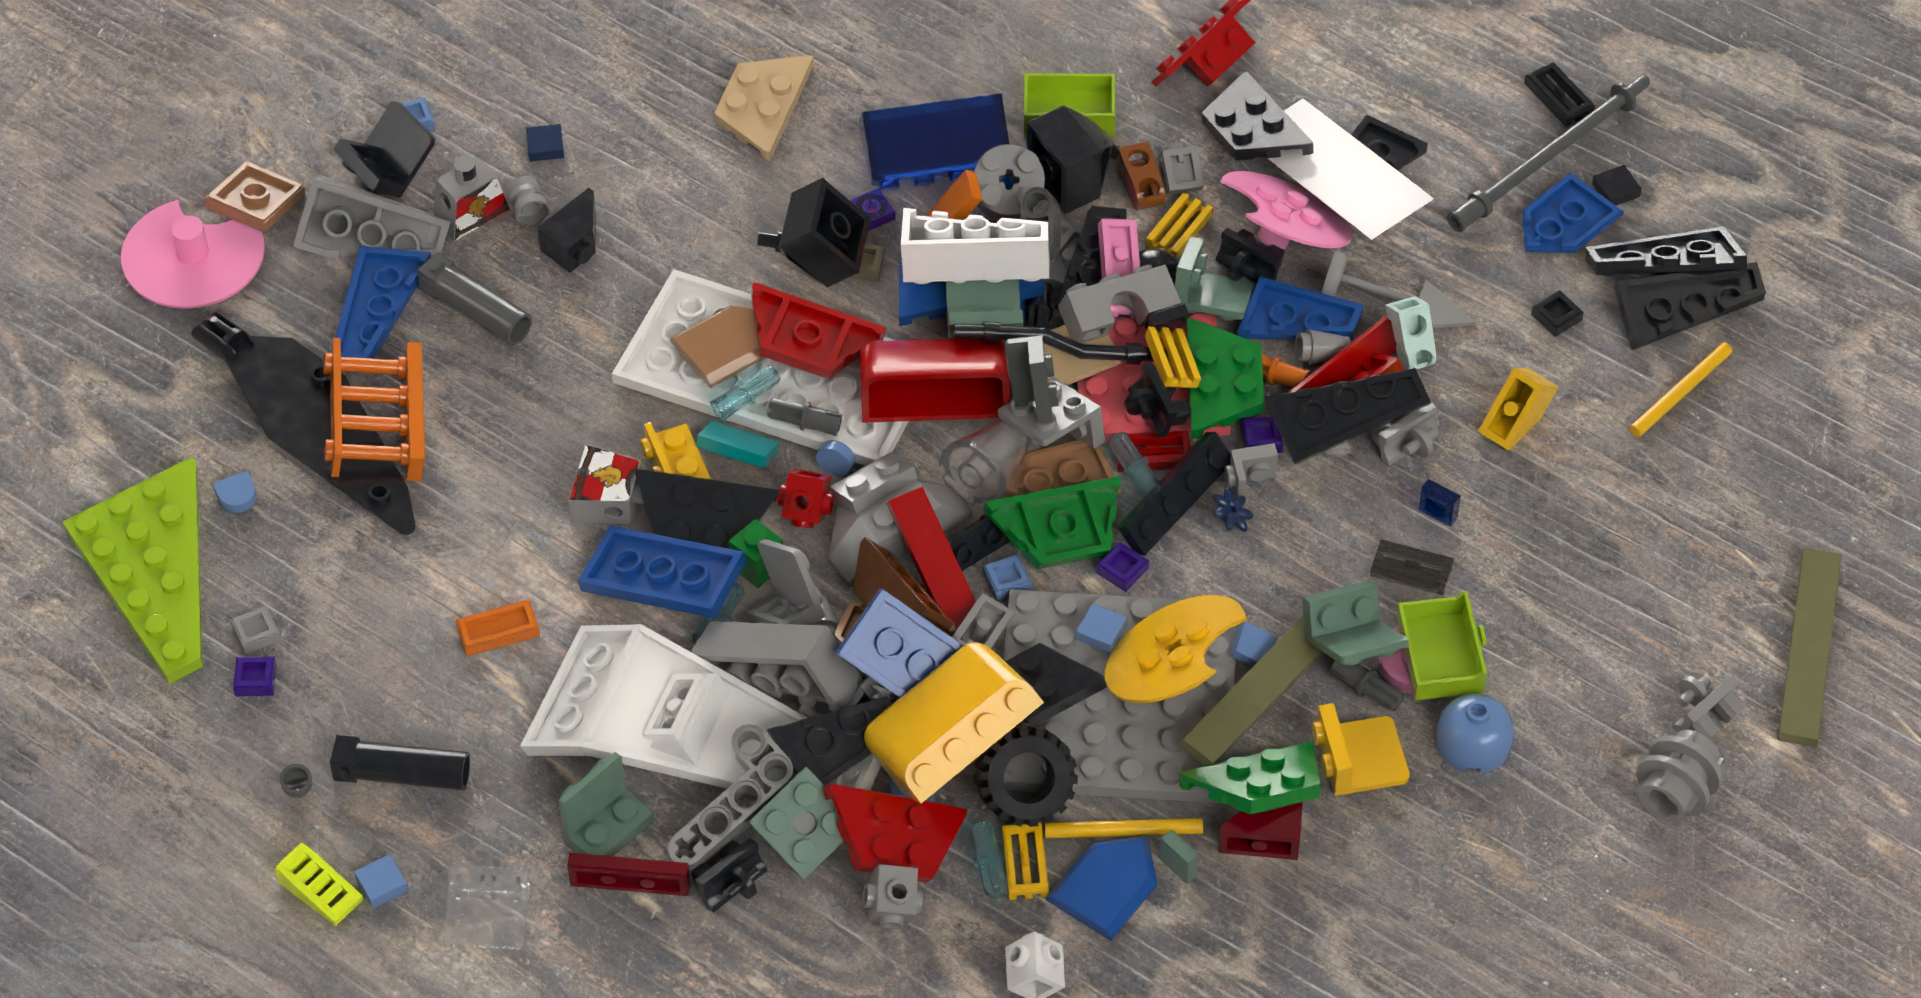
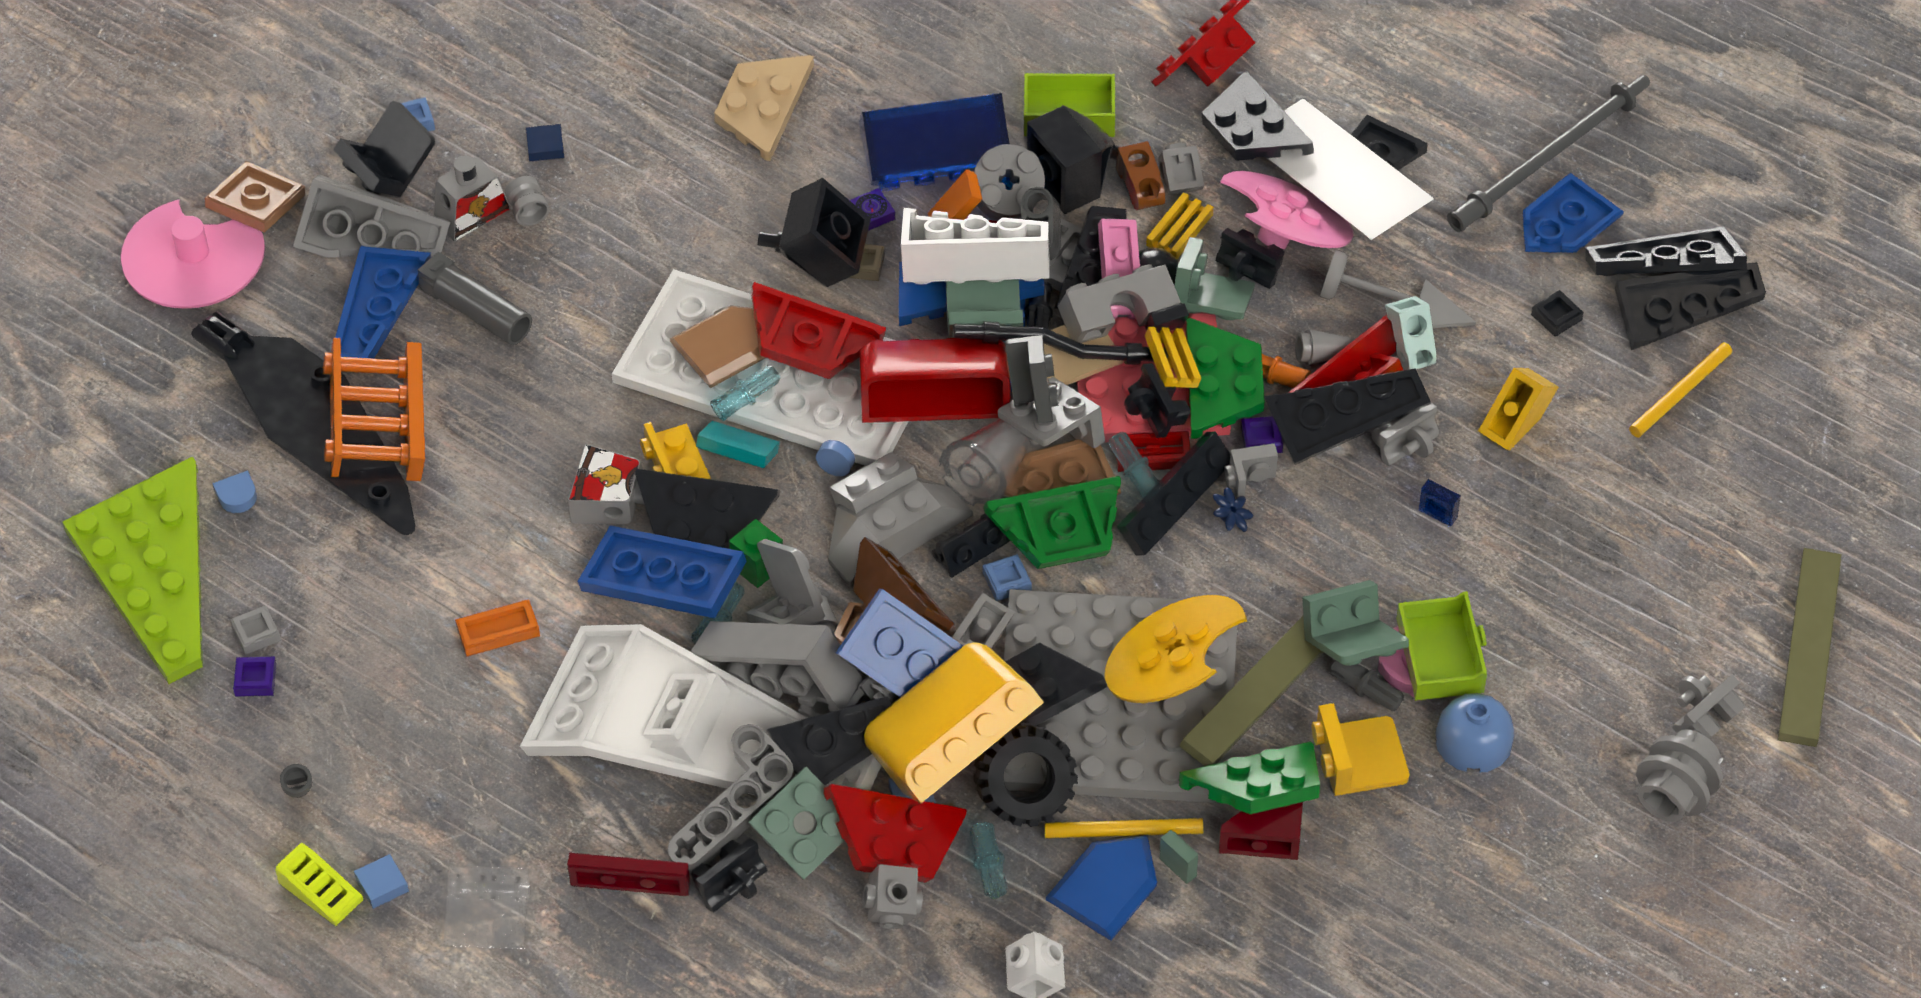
(398, 764): black piece -> none
(571, 232): black slope -> none
(600, 812): sand green bracket -> none
(805, 416): dark grey axle -> none
(815, 489): red brick -> none
(932, 554): red tile -> none
(1027, 888): yellow tile -> none
(1101, 628): medium blue tile -> none
(1122, 566): dark purple tile -> none
(1251, 644): medium blue tile -> none
(1286, 310): blue wing -> none
(1409, 571): clear smoke tile -> none
(1554, 95): black tile -> none
(1617, 185): black tile -> none

